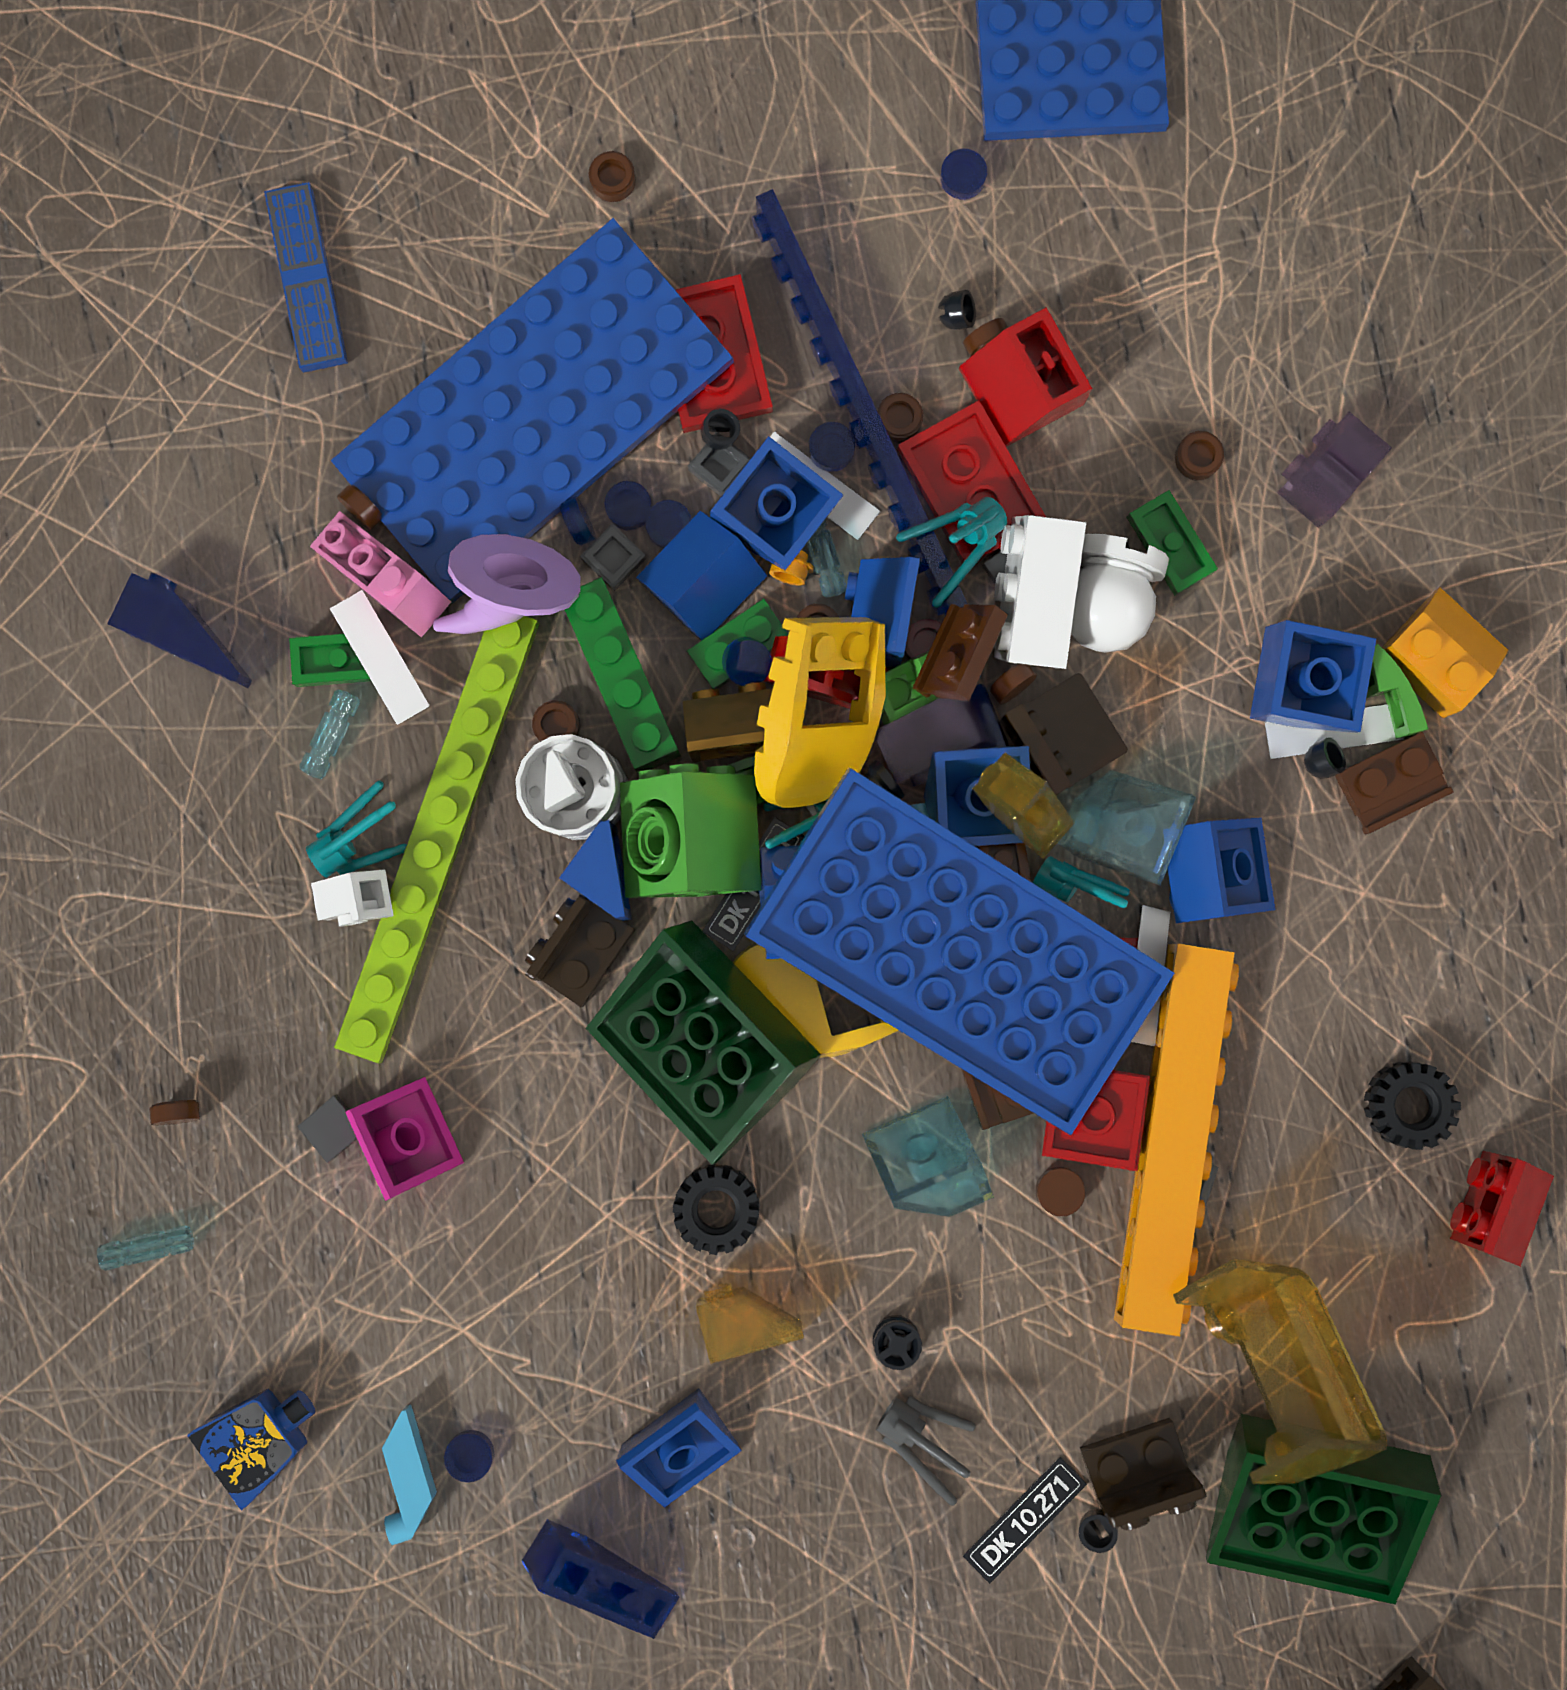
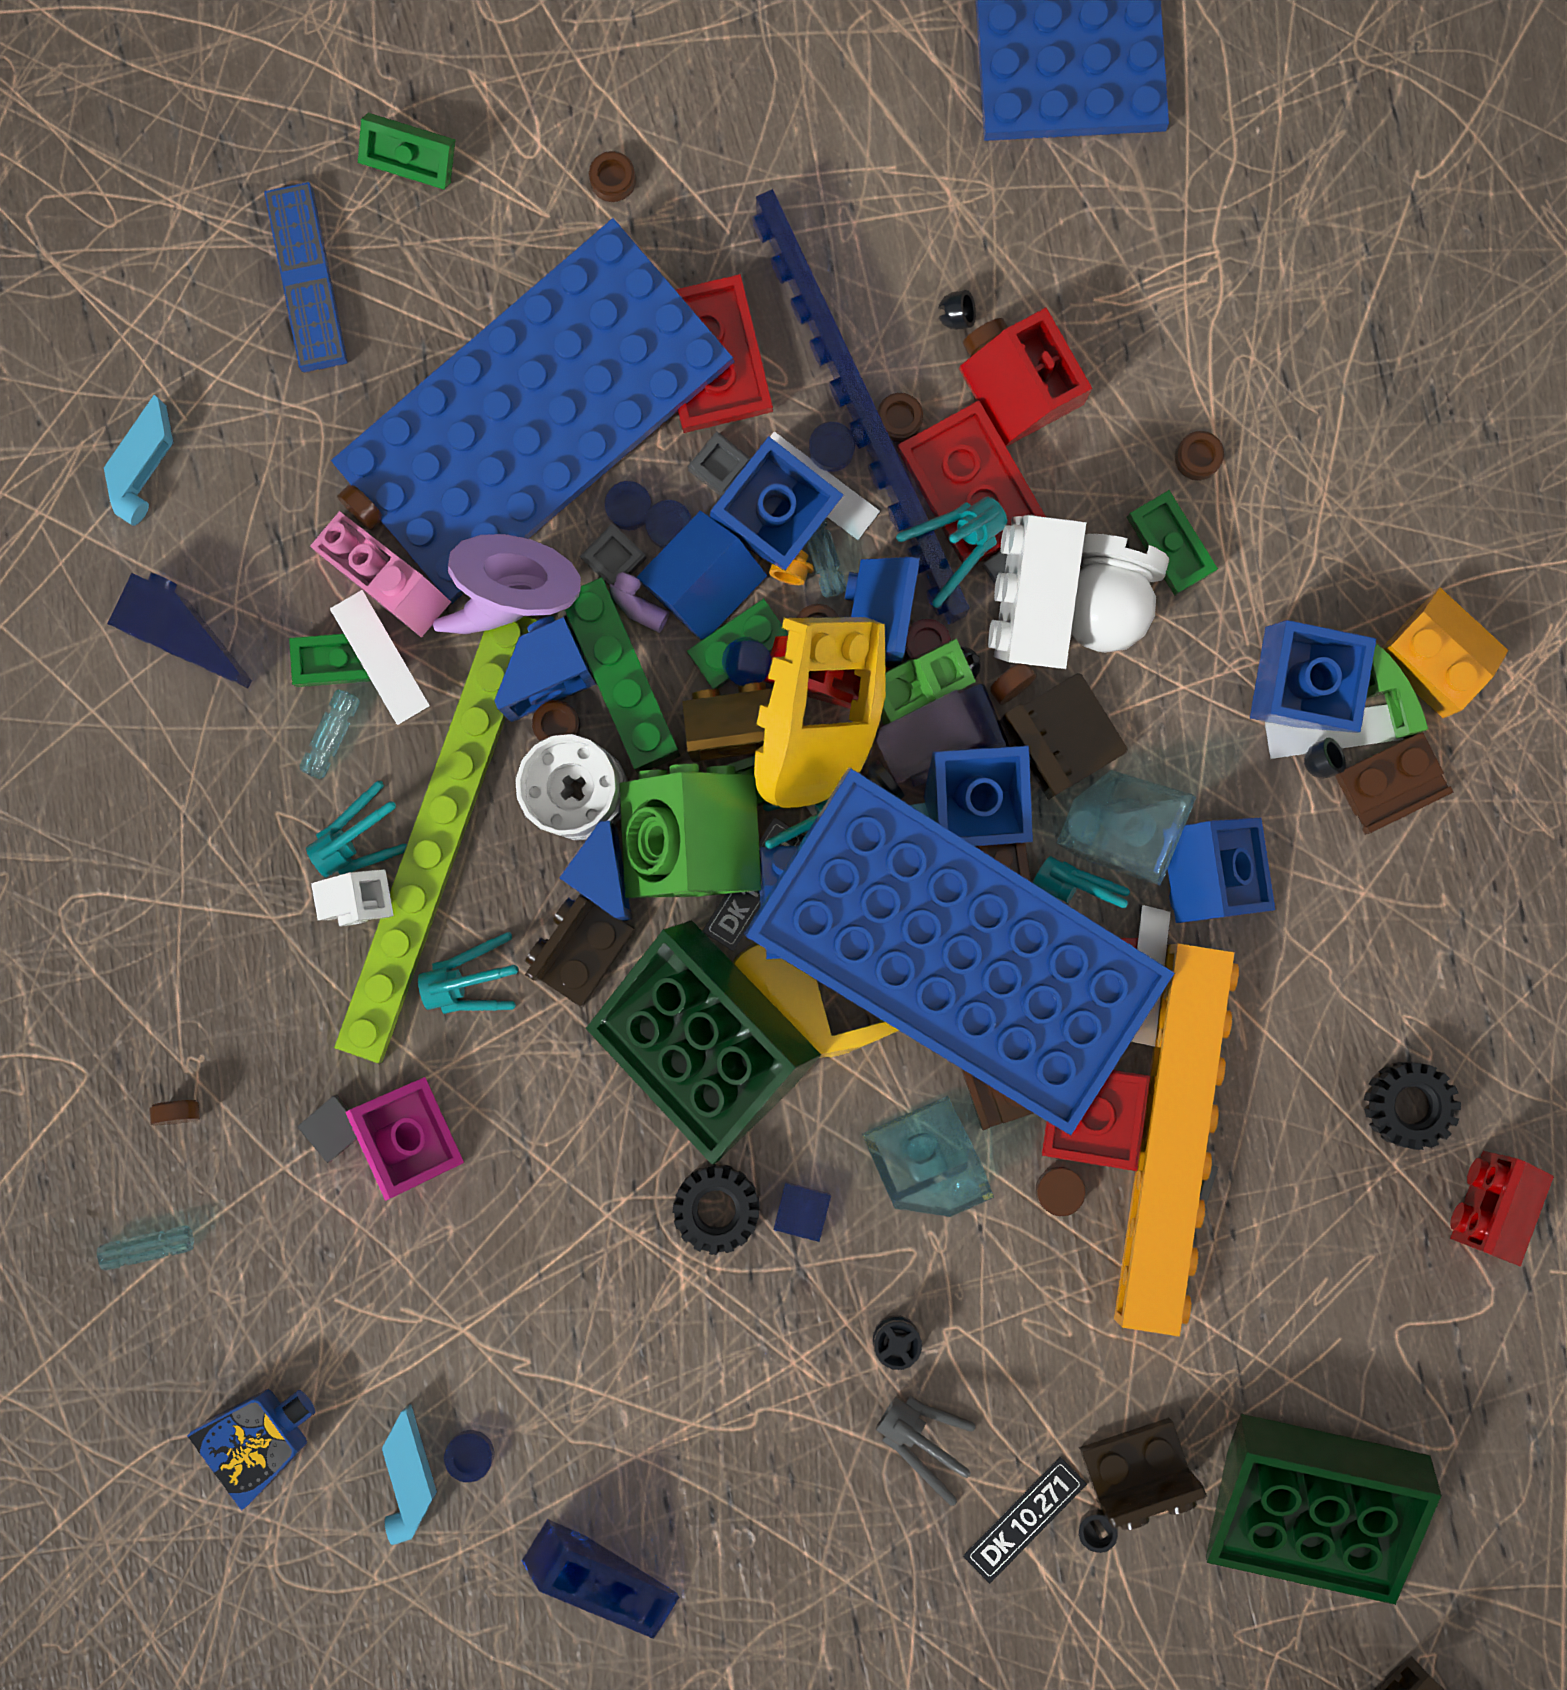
(136, 461): none -> medium azure piece
(406, 150): none -> green plate
(444, 986): none -> teal plant
(542, 669): none -> blue slope
(561, 783): white slope -> none
(577, 521): clear blue tile -> none
(635, 607): none -> lavender arm
(678, 1449): blue slope -> none
(720, 421): black hinge -> none
(742, 1323): clear yellow slope -> none
(802, 1211): none -> clear blue tile
(960, 651): reddish brown plate -> none
(963, 174): clear blue tile -> none
(1023, 804): clear yellow slope -> none
(1297, 1364): clear yellow windscreen -> none
(1333, 470): clear purple brick -> none

